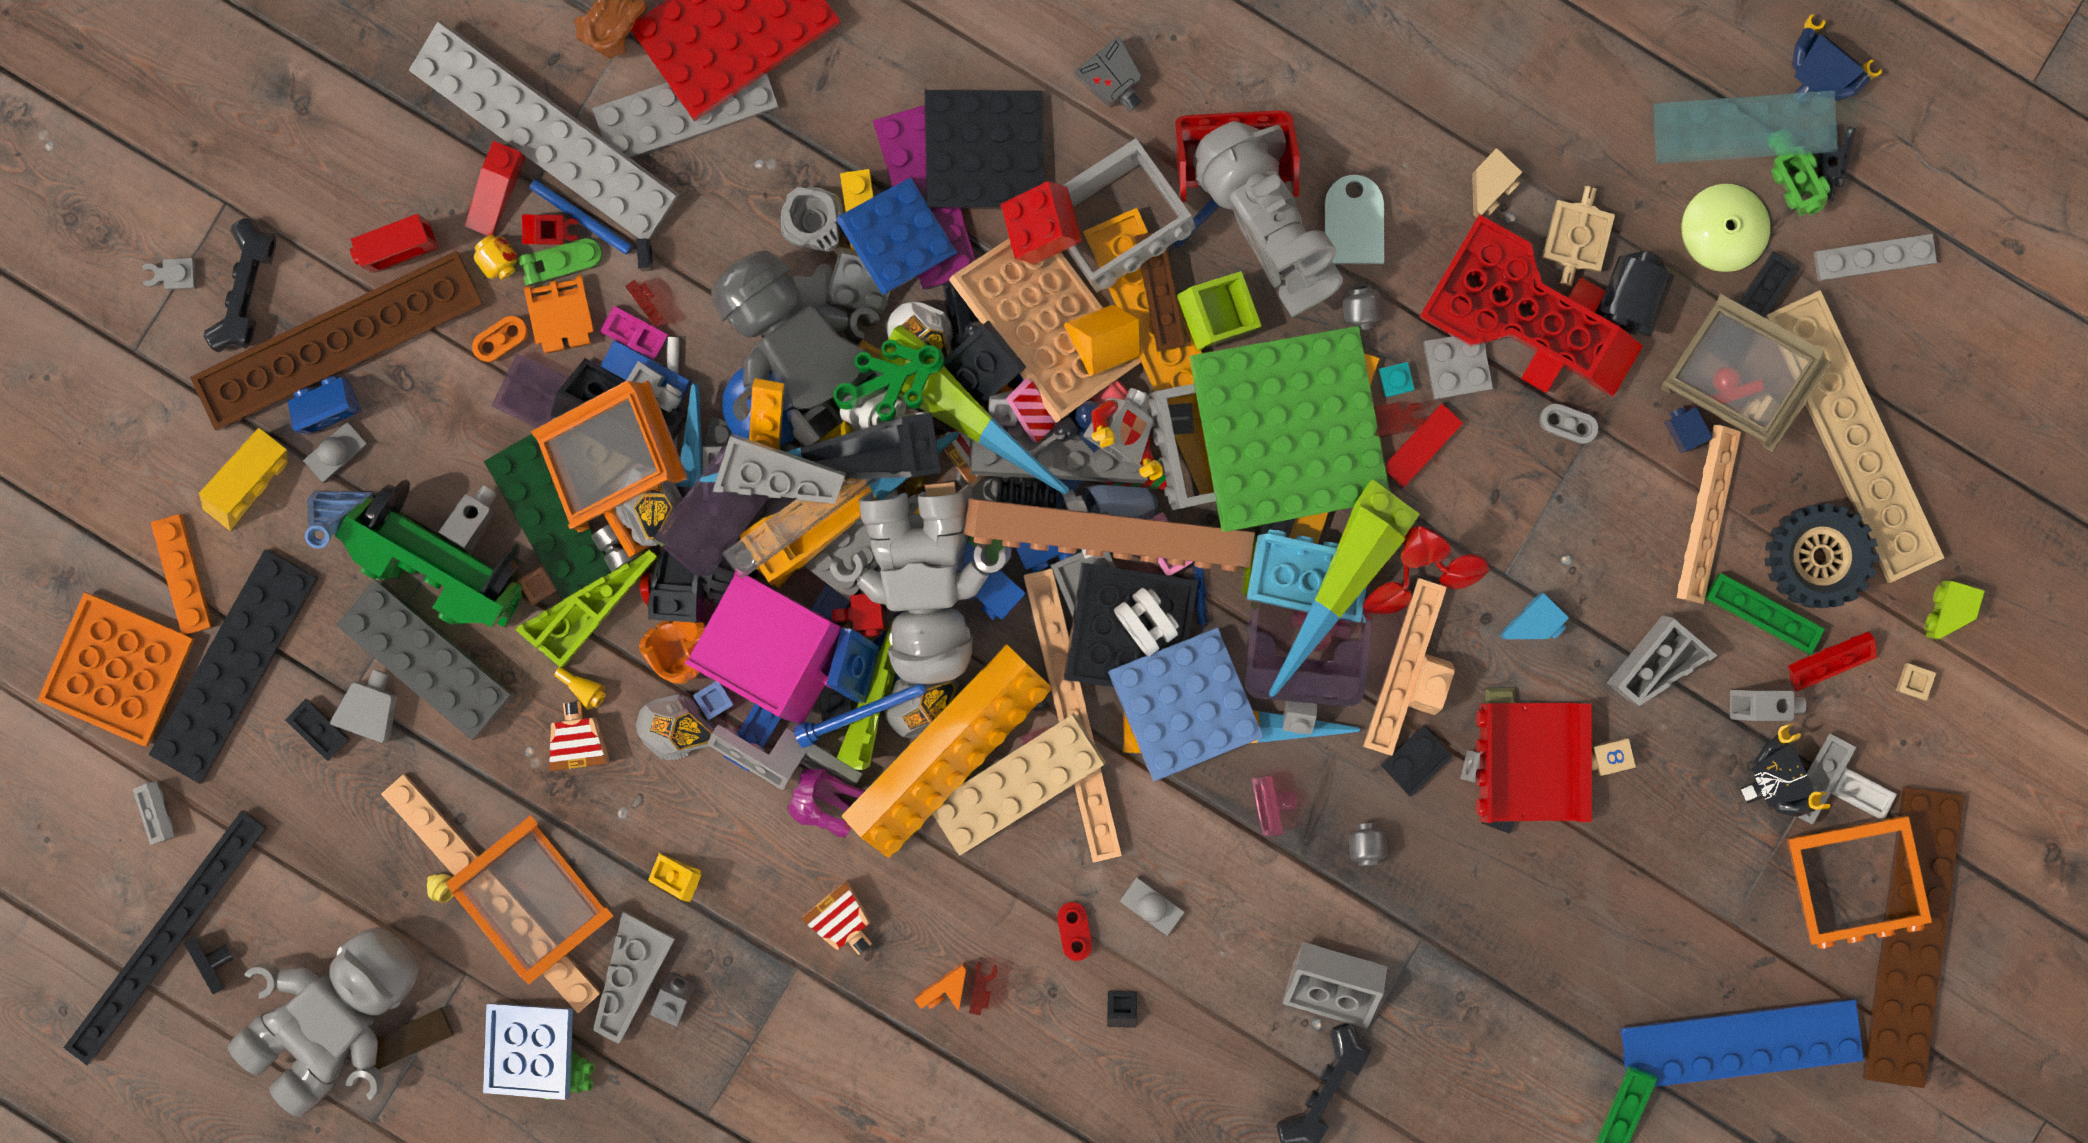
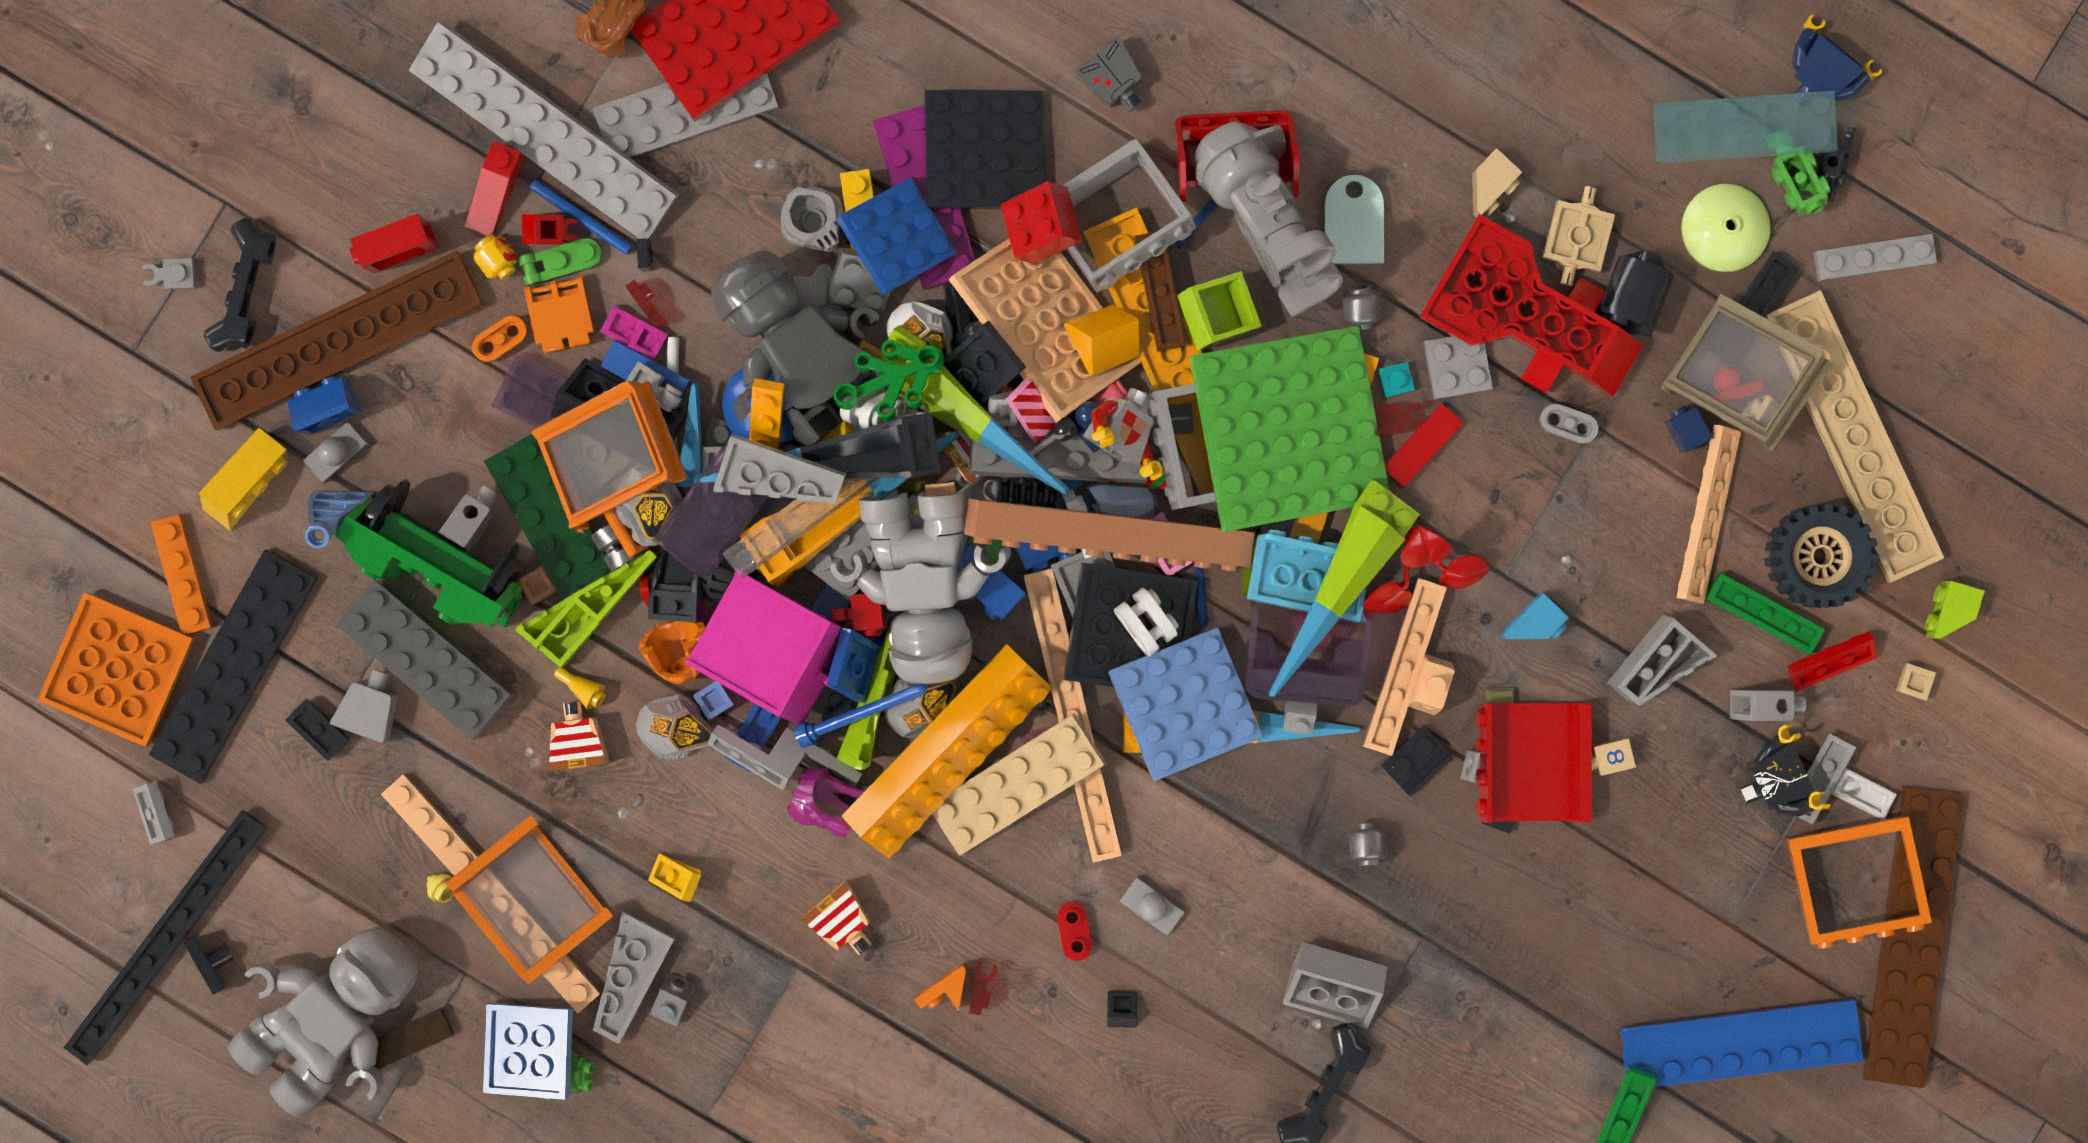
(1271, 804): clear pink tile -> none

